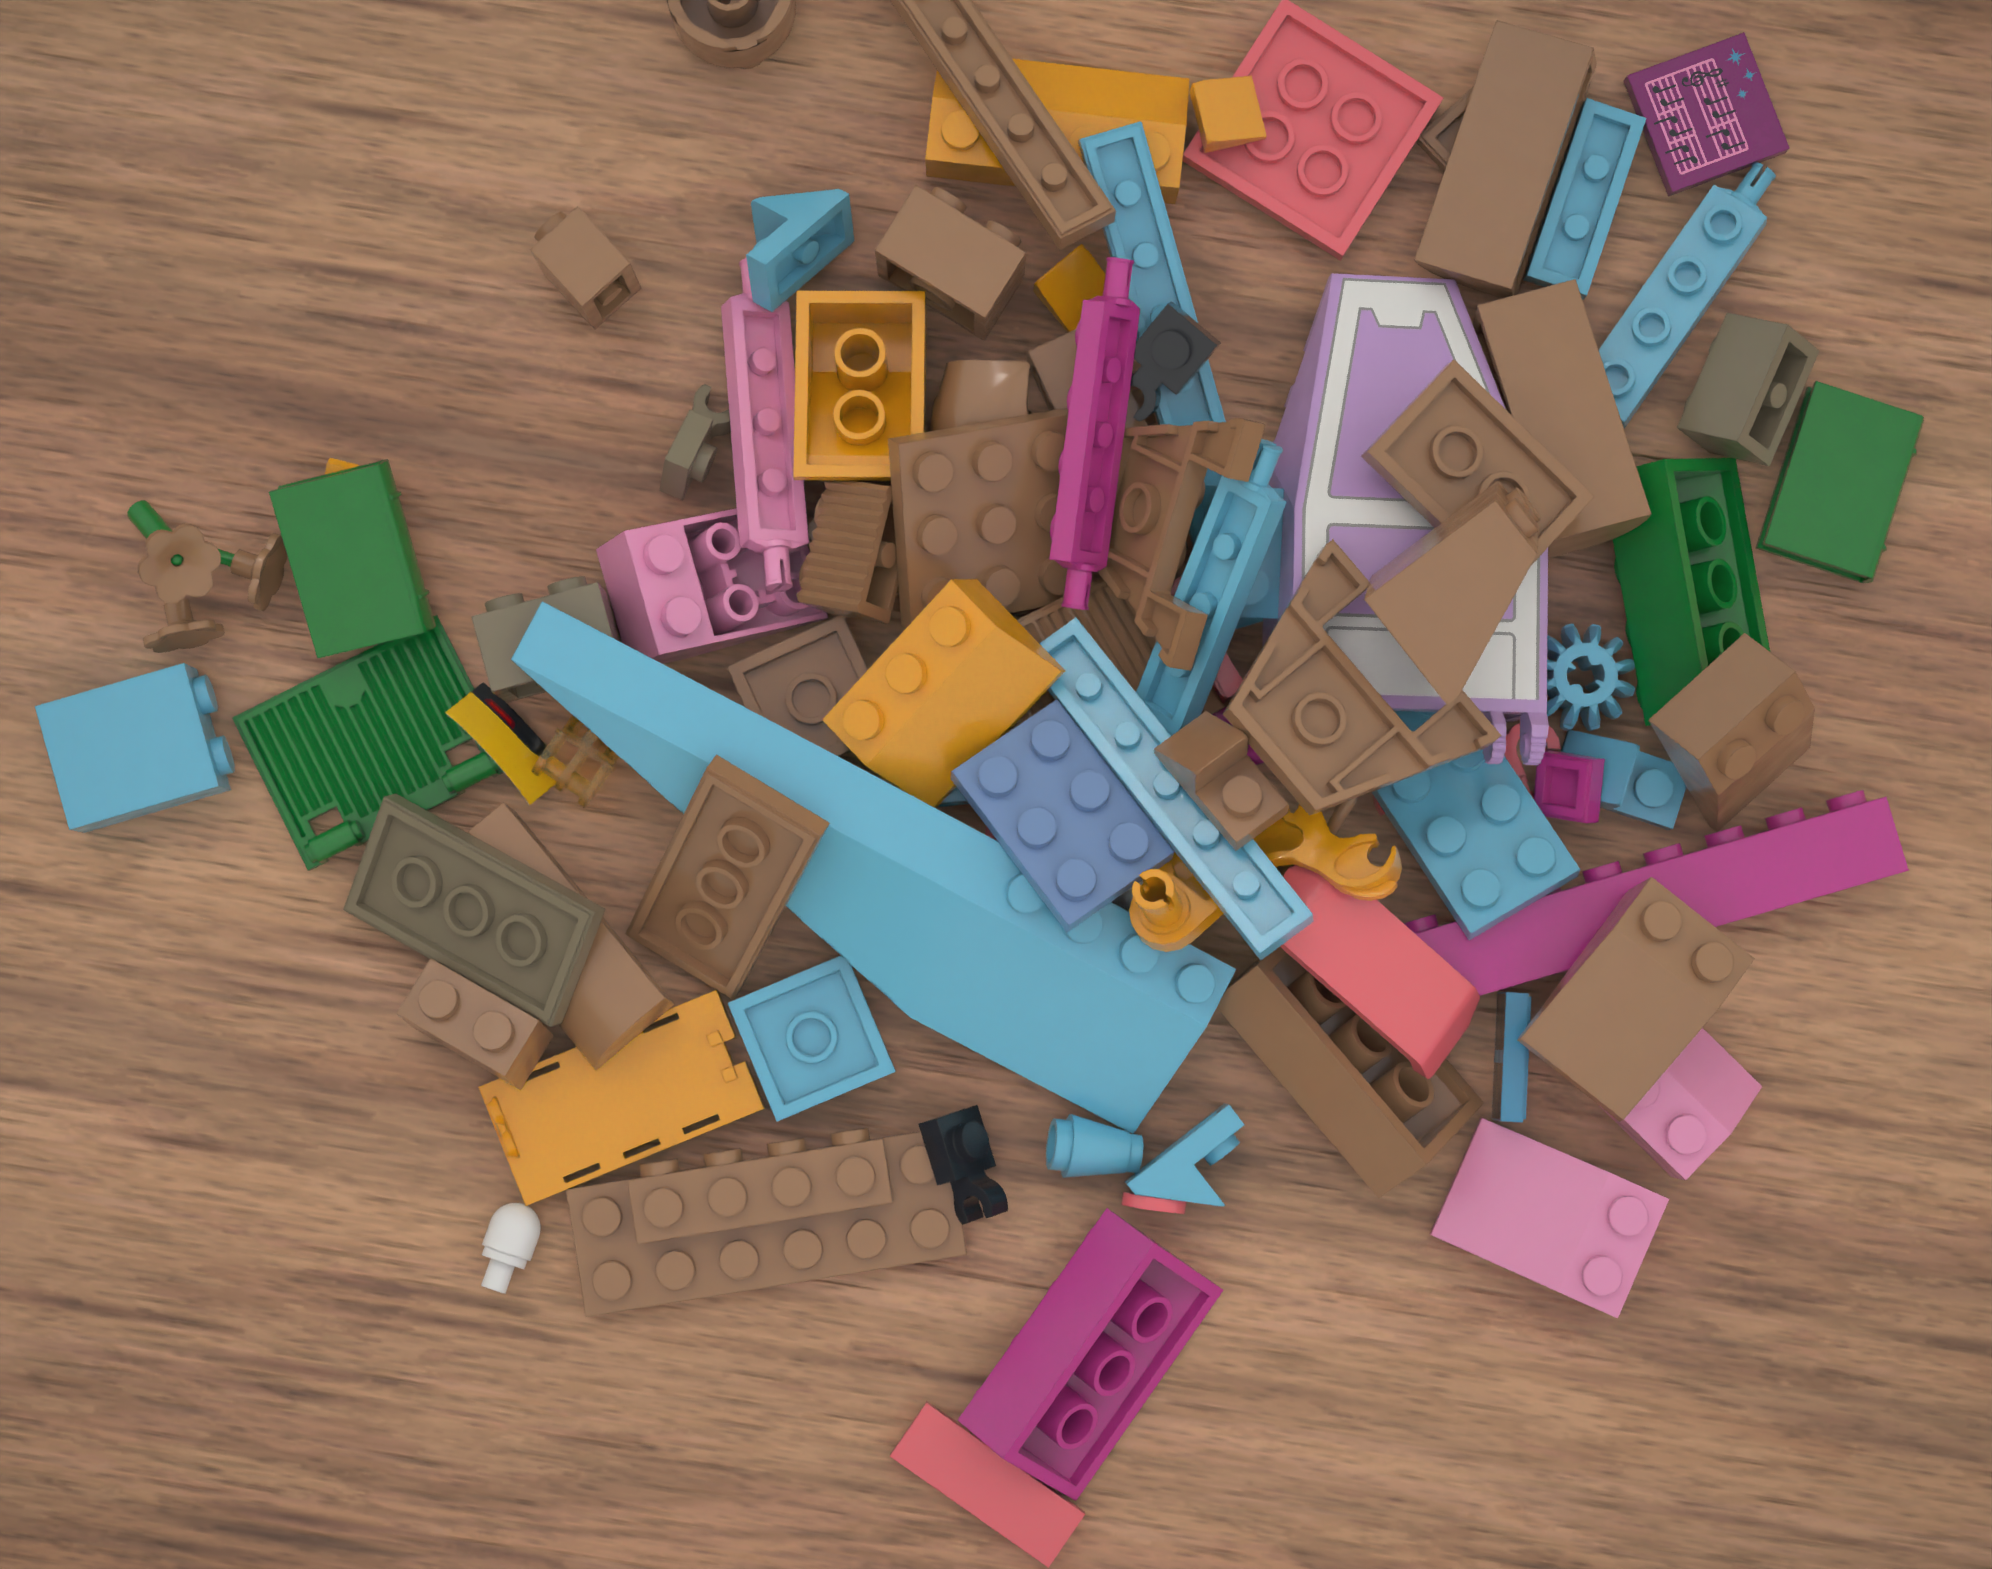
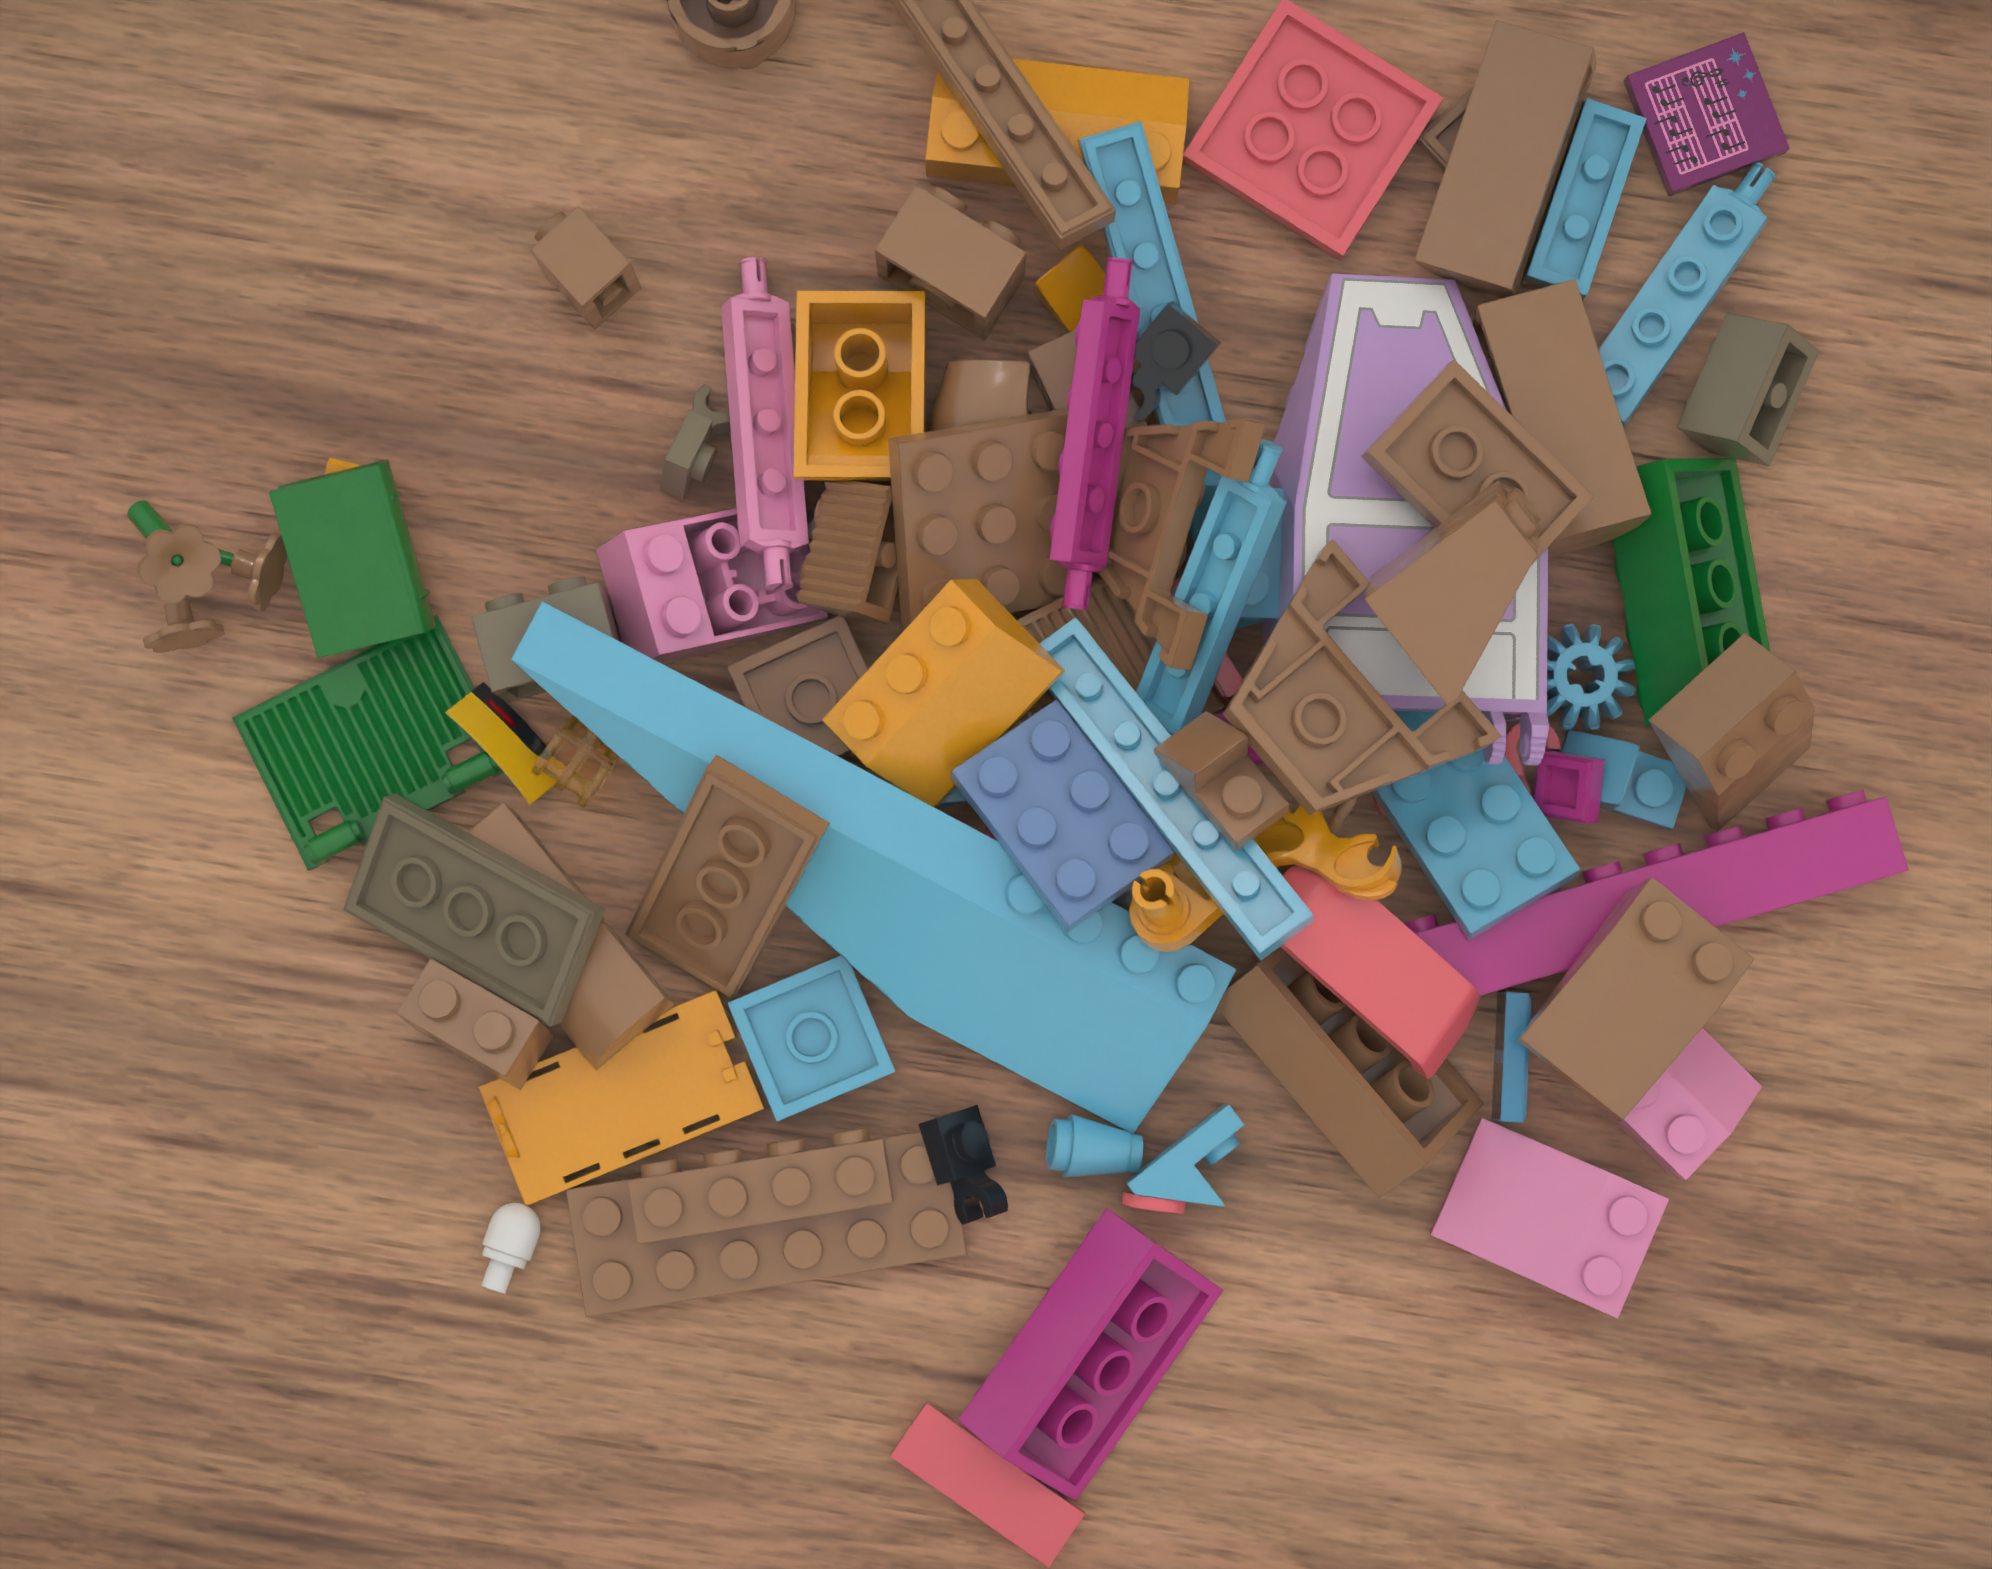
(135, 747): medium azure brick -> none
(795, 241): medium azure slope -> none
(1227, 112): light orange slope -> none
(1840, 482): green piece -> none

